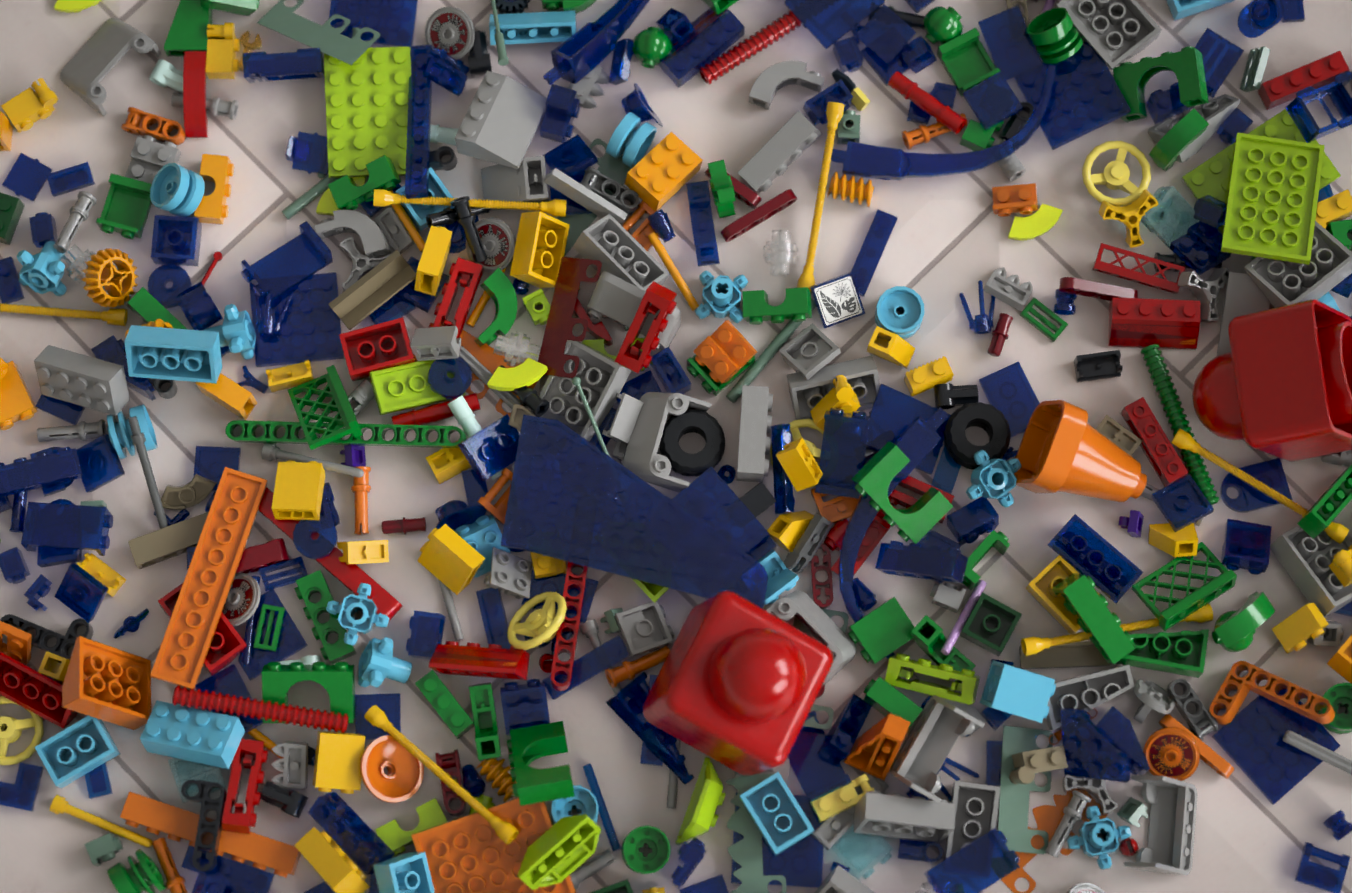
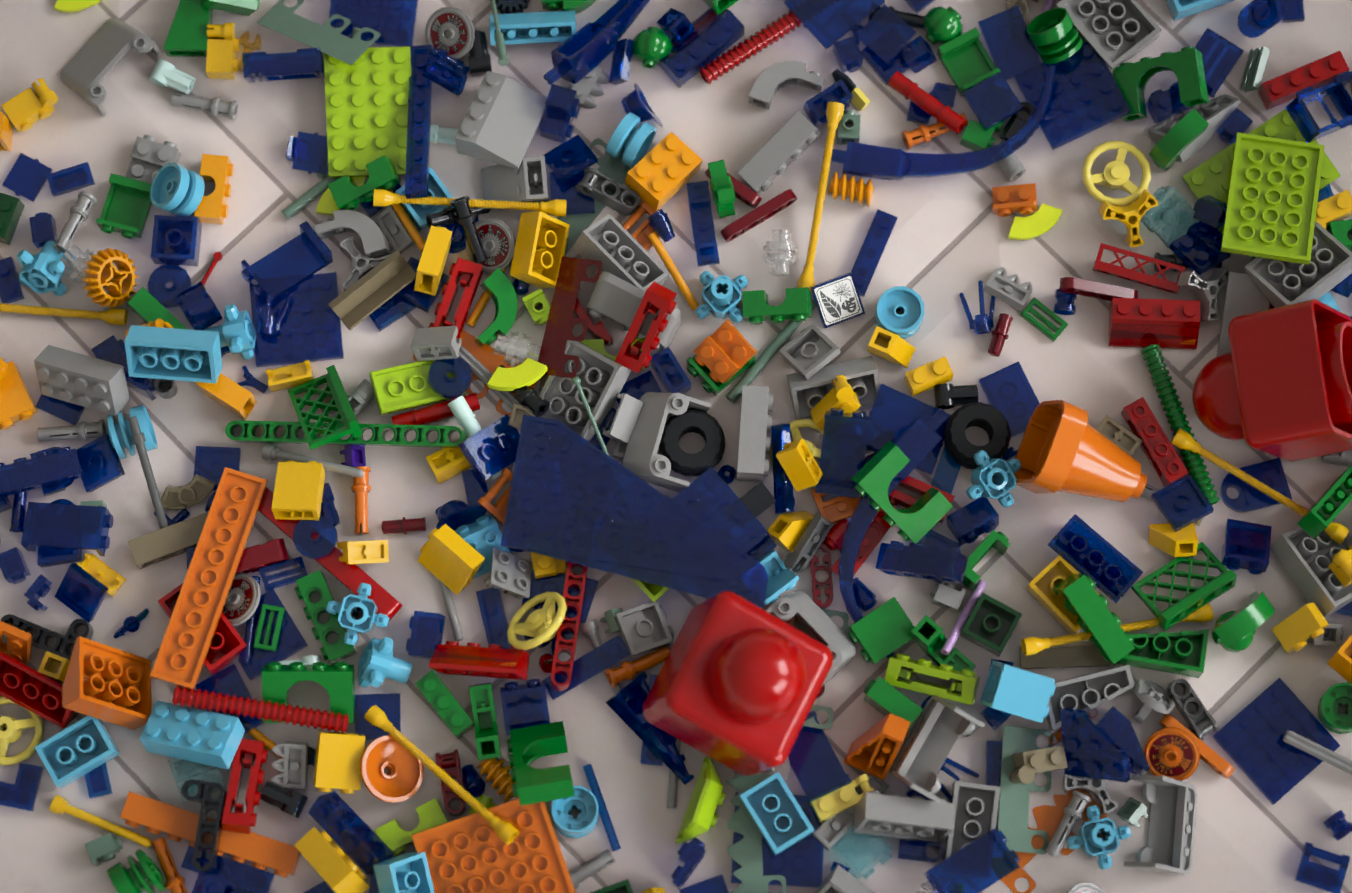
(139, 123): orange piece -> none
(195, 94): red slope -> none
(376, 348): red brick -> none
(436, 156): black piece -> none
(559, 851): lime wedge -> none
(583, 195): light grey tile -> none
(655, 840): green wheel -> none
(845, 730): clear blue slope -> none
(1098, 366): black hinge -> none
(1123, 847): red hinge -> none
(1132, 523): dark purple tile -> none
(1270, 691): orange beam -> none

